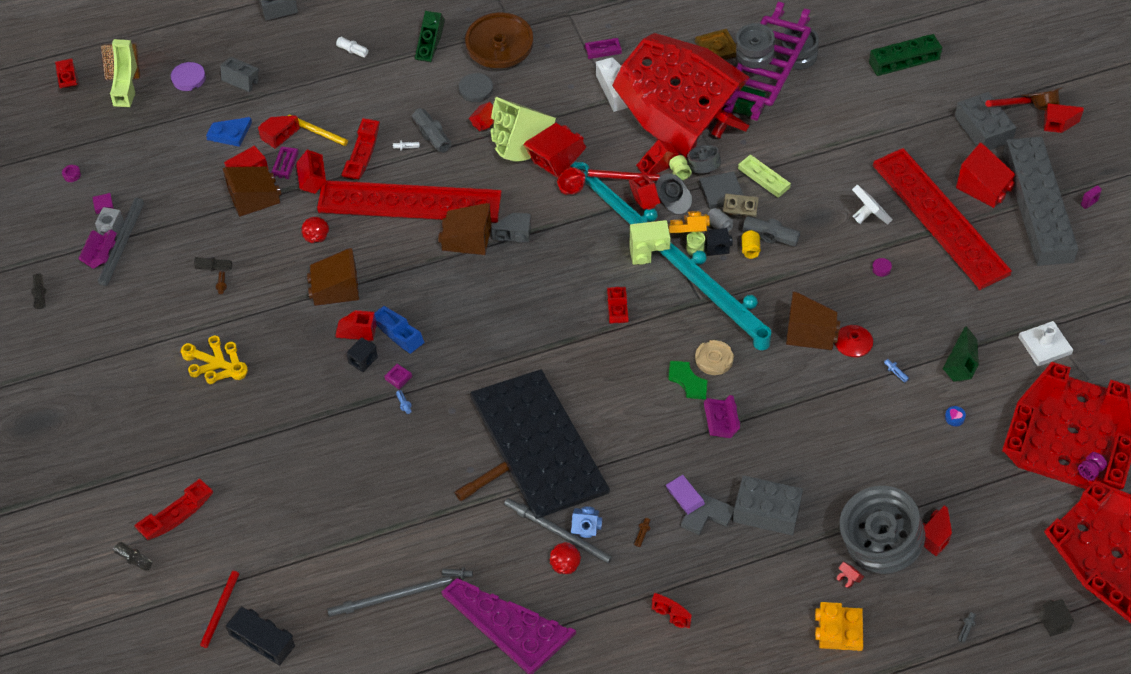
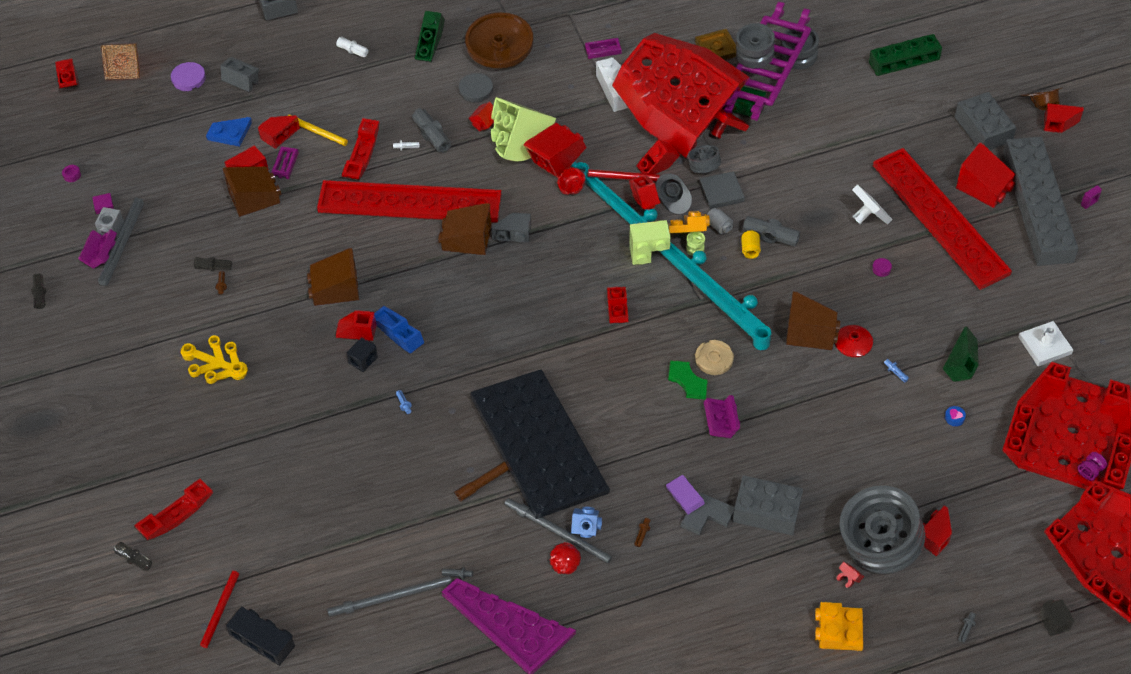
(124, 70): yellowish green arch -> none
(311, 171): red brick -> none
(315, 229): red hair -> none
(398, 376): magenta tile -> none
(678, 614): red slope -> none
(679, 167): yellowish green wheel -> none
(718, 241): black brick -> none
(741, 205): dark tan hips -> none
(764, 176): yellowish green plate -> none
(1008, 101): red bar -> none

